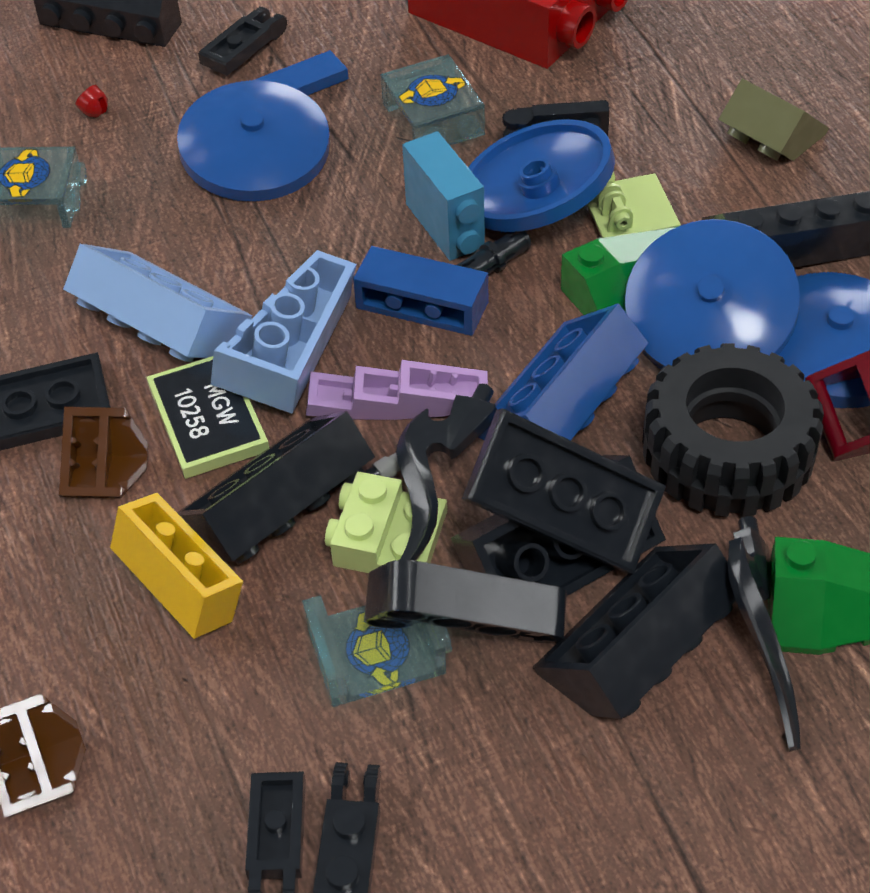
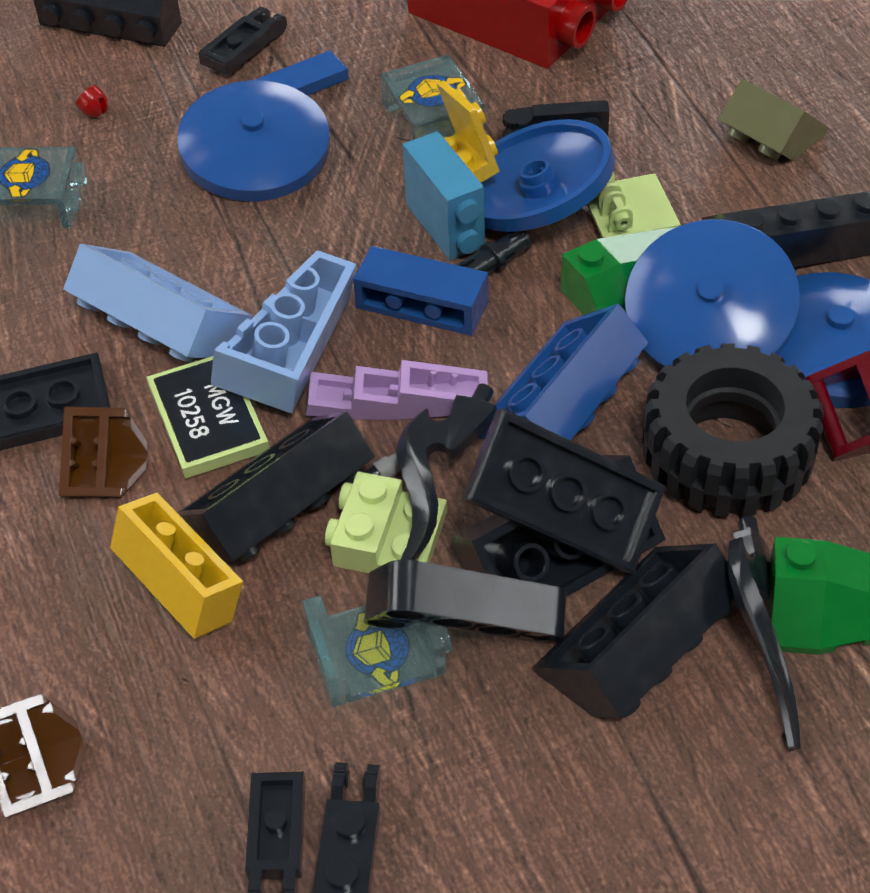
(470, 140): none -> yellow bracket

